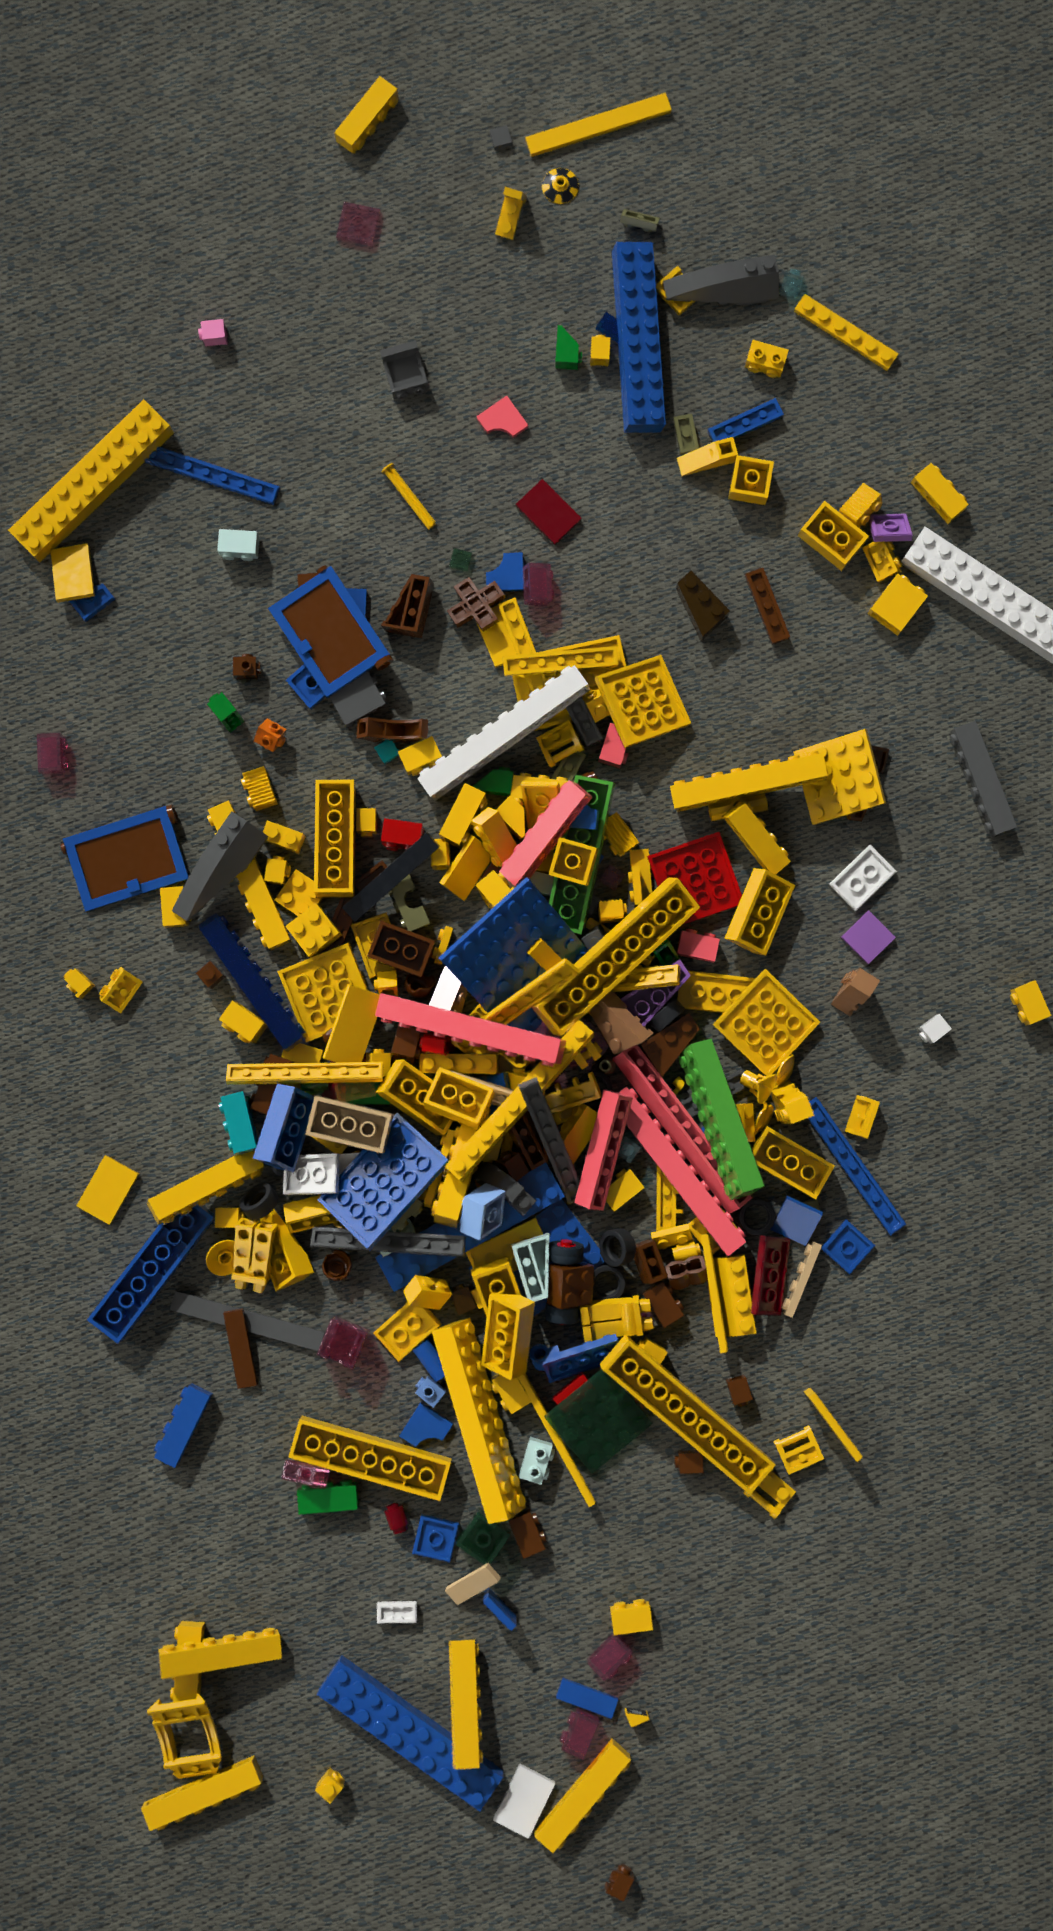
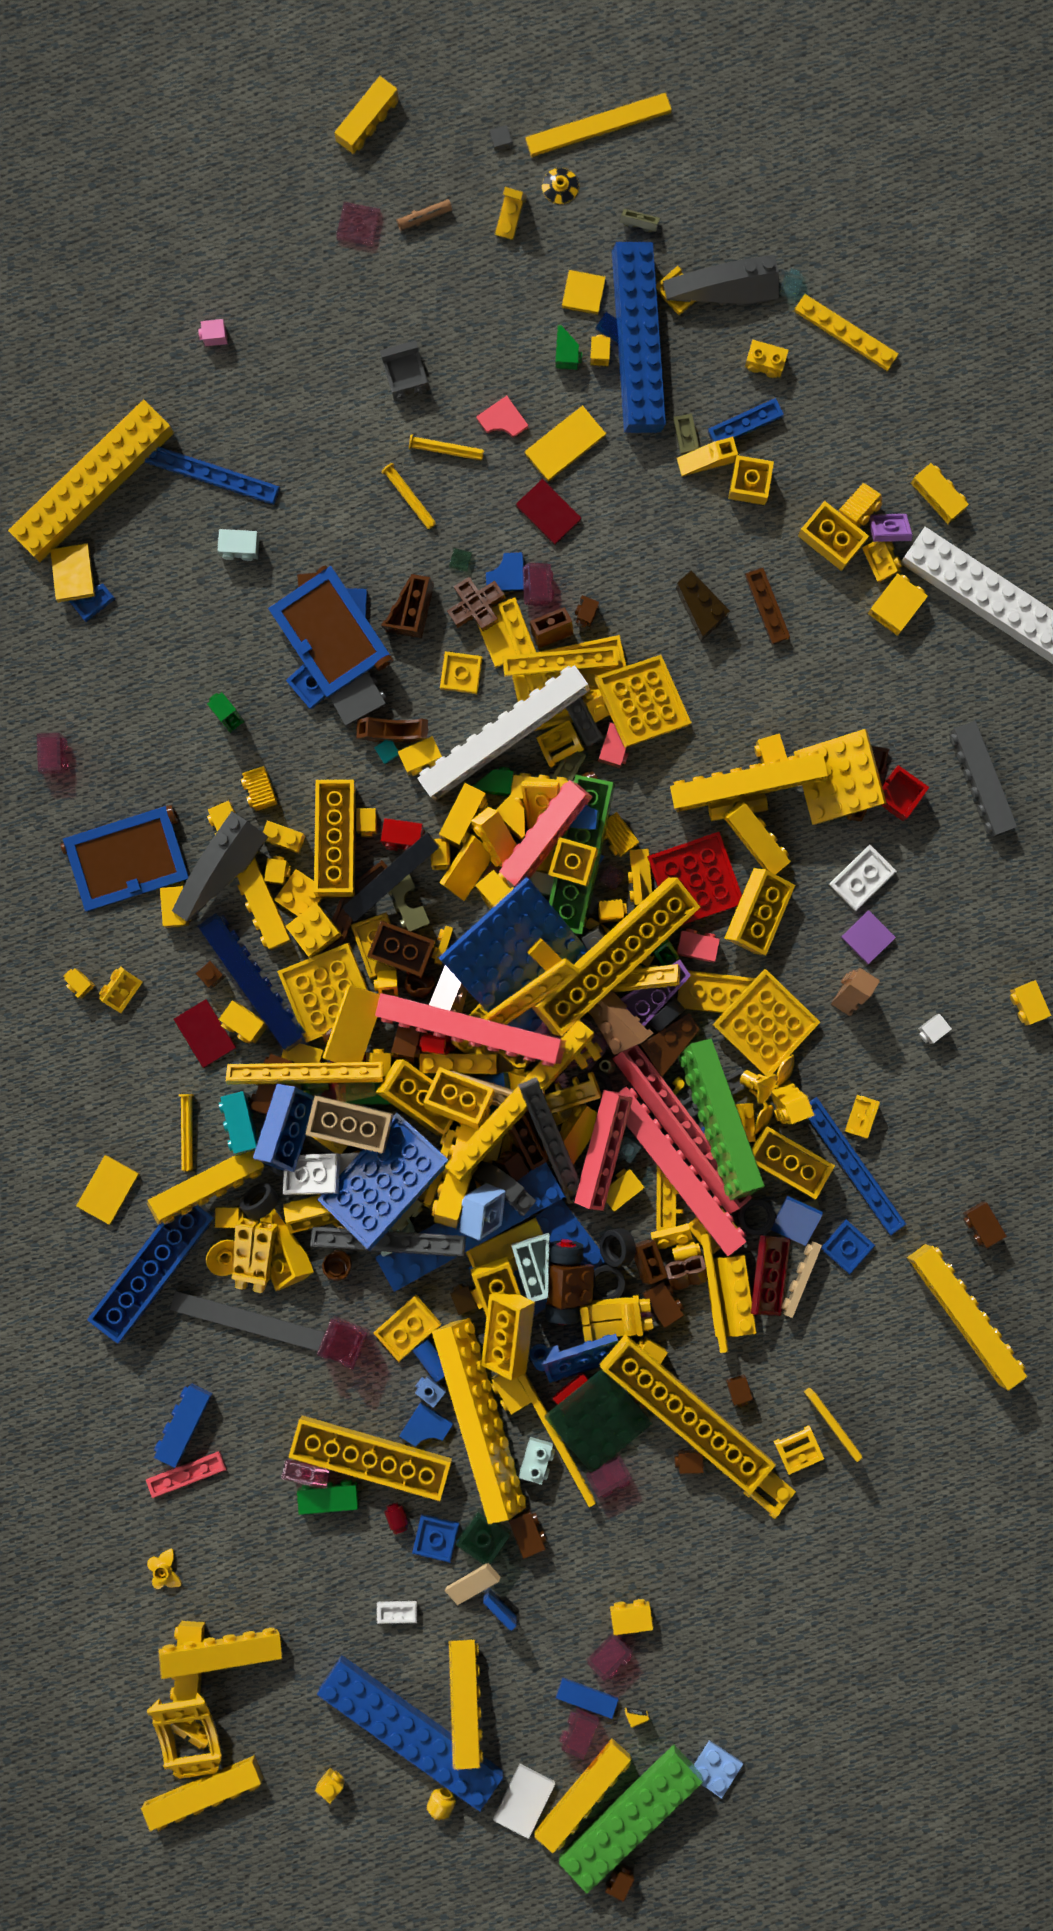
(162, 1570): none -> yellow animal
(186, 1132): none -> yellow axle
(186, 1474): none -> coral tile
(194, 1730): none -> yellow hinge
(204, 1033): none -> dark red tile
(240, 1348): reddish brown tile -> none
(246, 667): reddish brown brick -> none
(270, 735): orange brick -> none
(403, 222): none -> medium nougat pin
(427, 1292): yellow brick -> none
(441, 1803): none -> yellow head
(445, 448): none -> yellow axle
(461, 672): none -> yellow tile
(551, 627): none -> reddish brown brick
(565, 443): none -> yellow tile
(583, 292): none -> yellow tile
(586, 612): none -> reddish brown brick
(609, 1476): none -> clear pink brick
(630, 1818): none -> bright green brick
(717, 1768): none -> light blue plate
(770, 749): none -> yellow brick
(902, 792): none -> red piece
(967, 1317): none -> yellow brick
(984, 1225): none -> reddish brown brick

